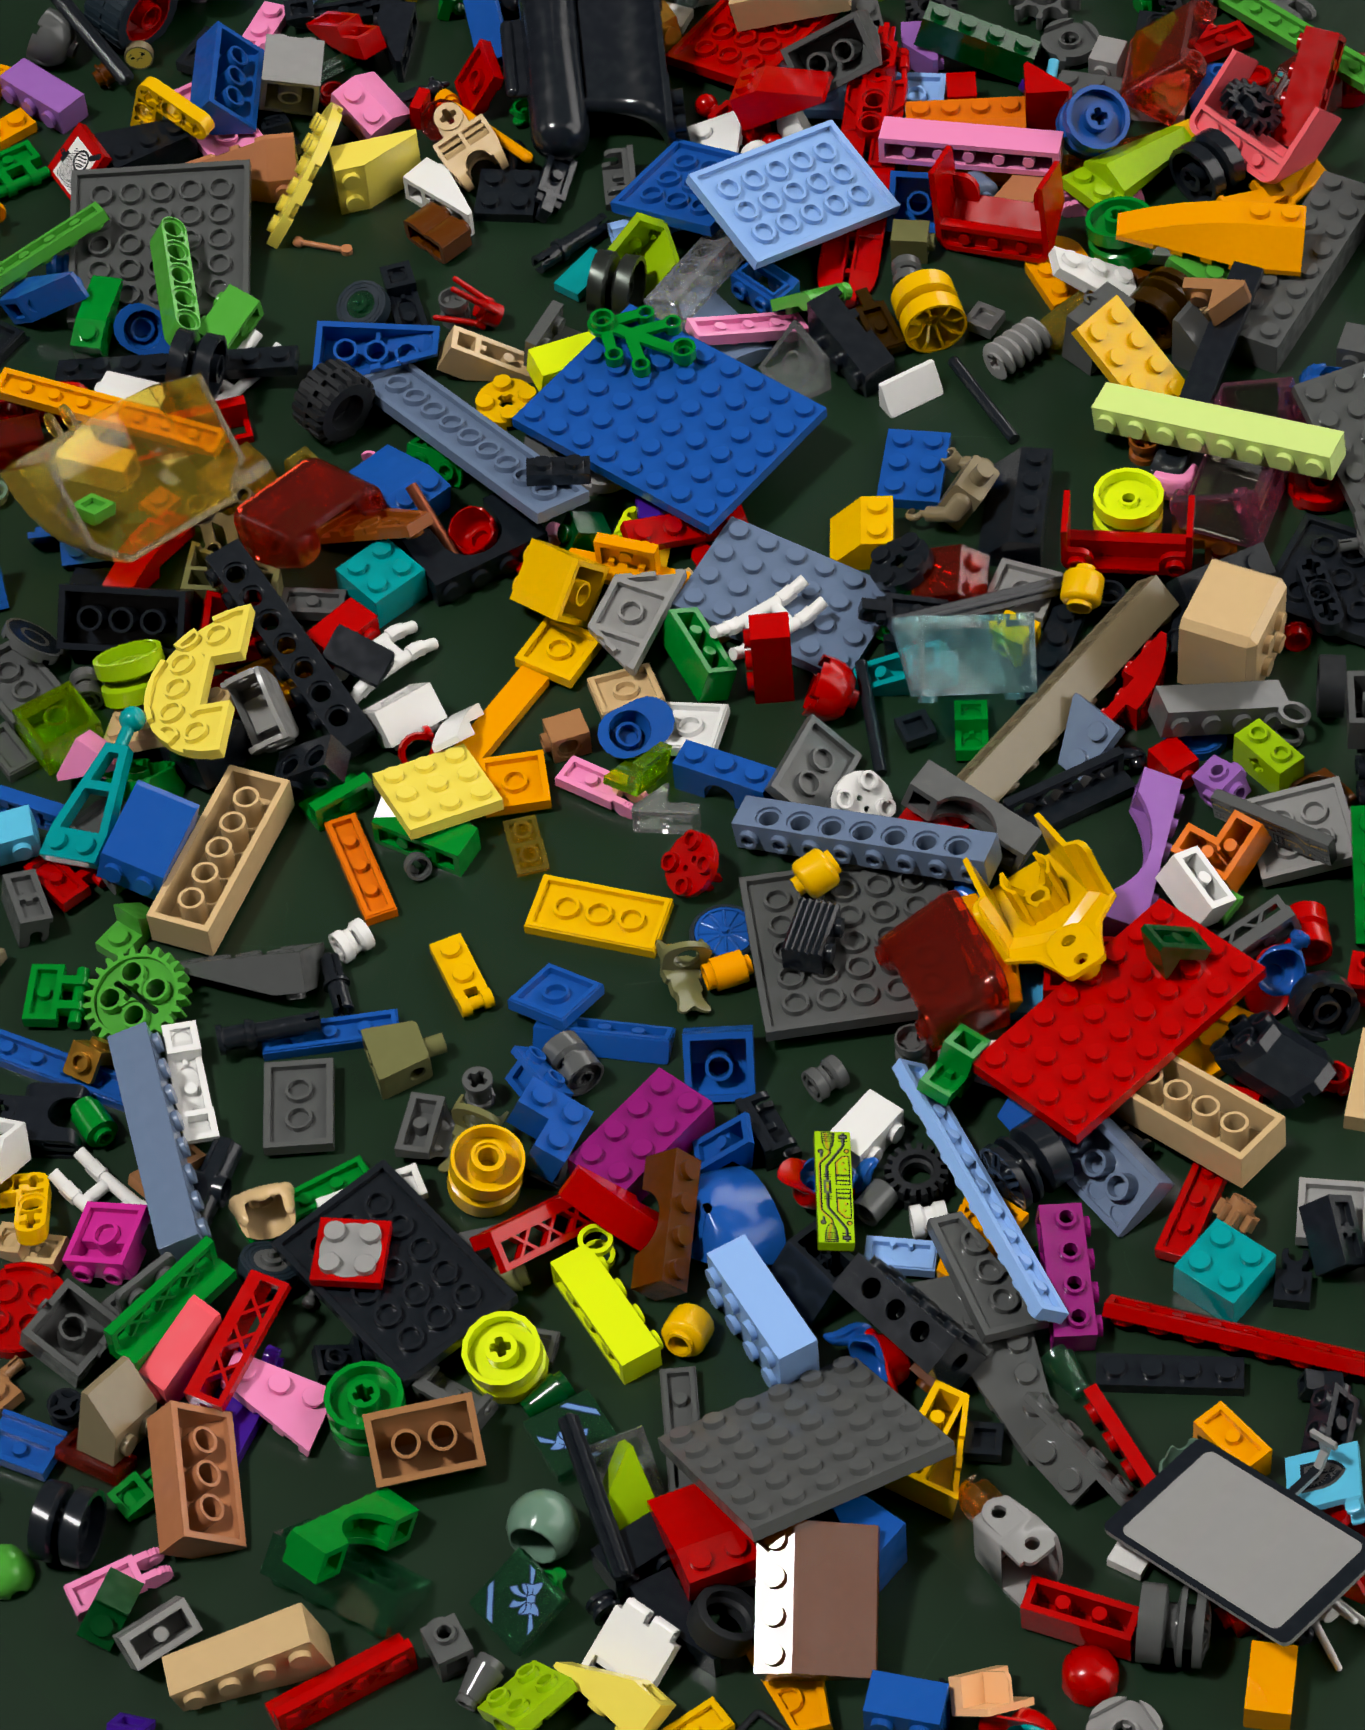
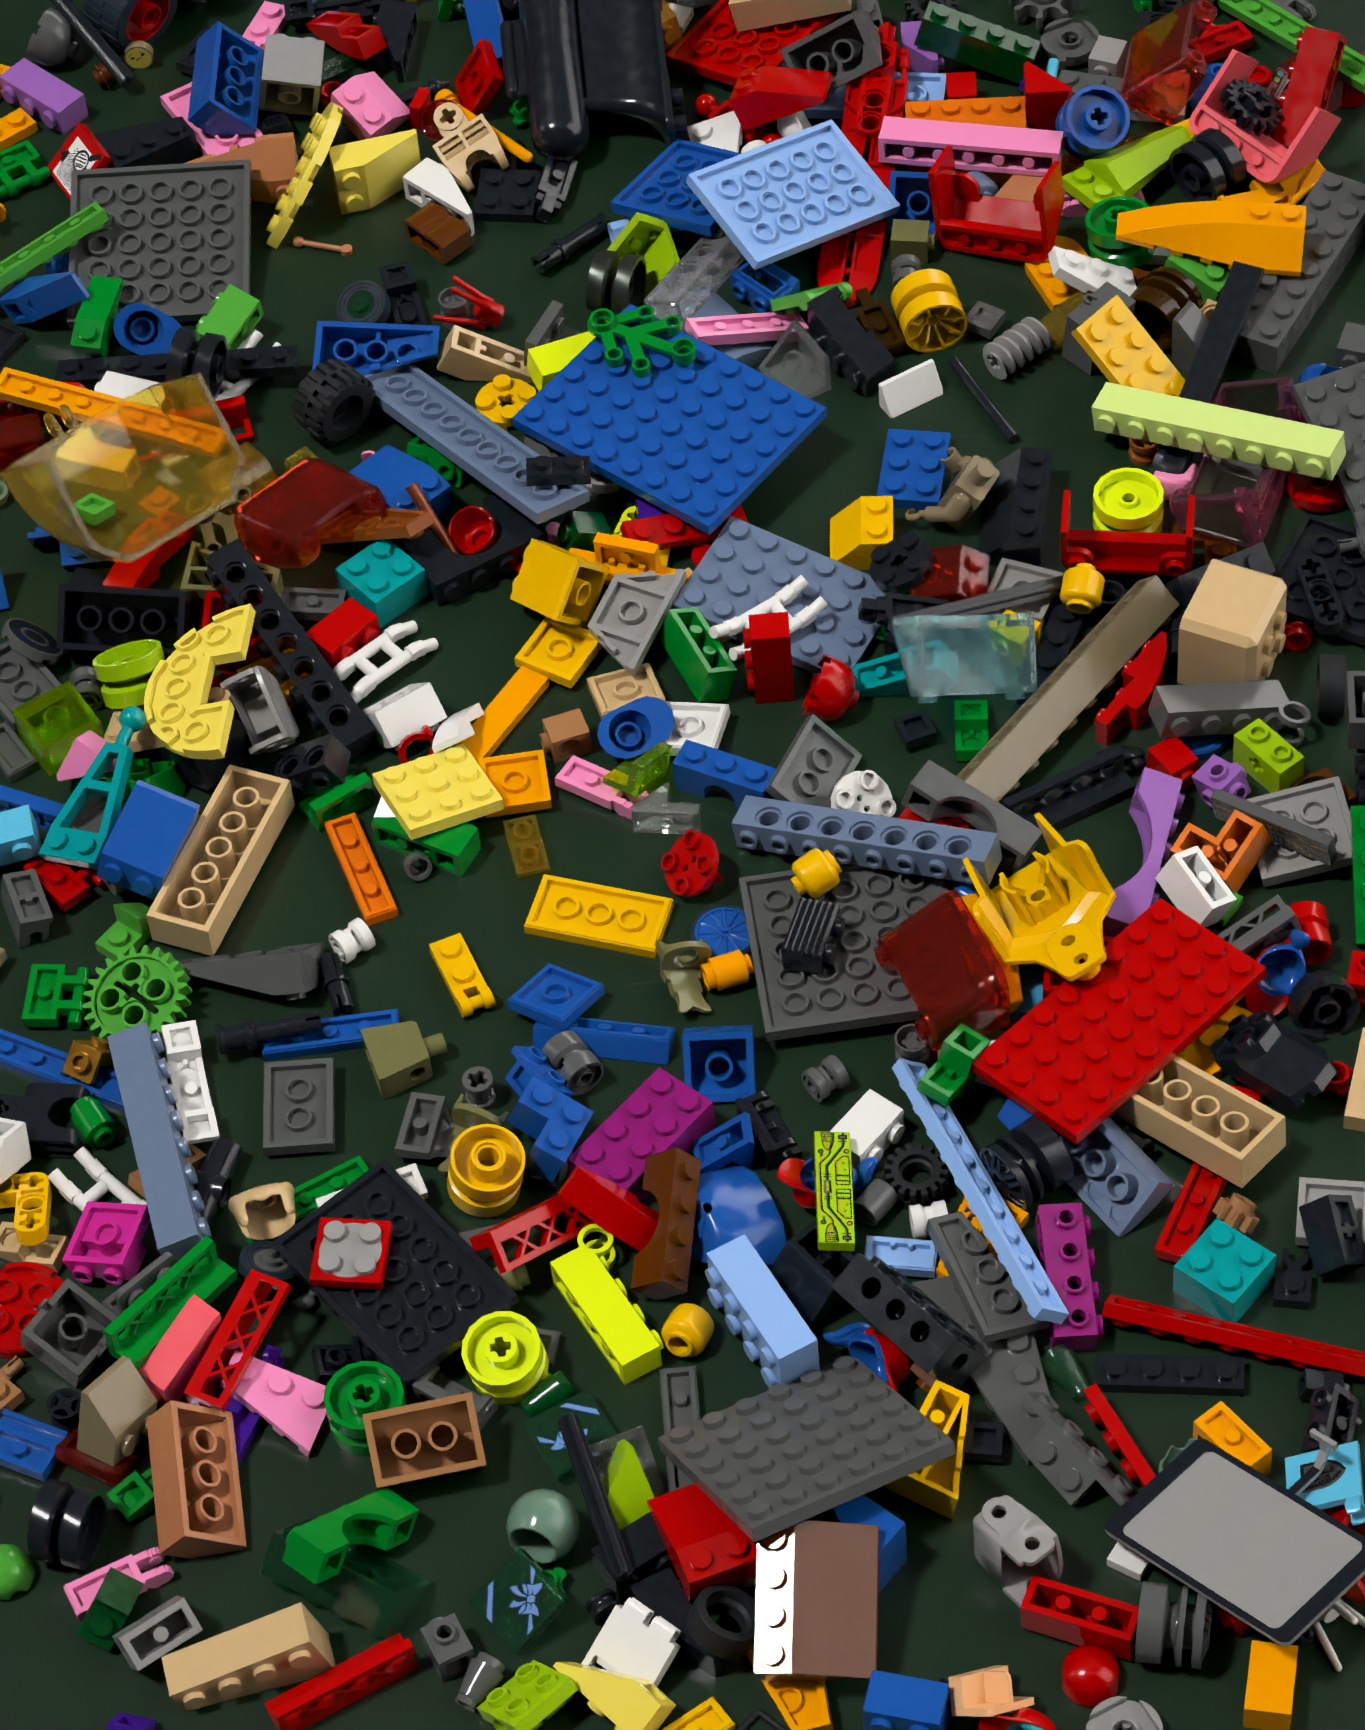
(157, 100): yellow beam -> none
(174, 278): bright green beam -> none
(358, 656): black slope -> none
(574, 279): teal tile -> none
(617, 174): dark grey hinge -> none
(870, 717): black bar -> none
(974, 1495): clear orange hair -> none
(1087, 733): sand blue wing -> none
(1170, 944): slope -> none
(1220, 295): medium nougat slope -> none

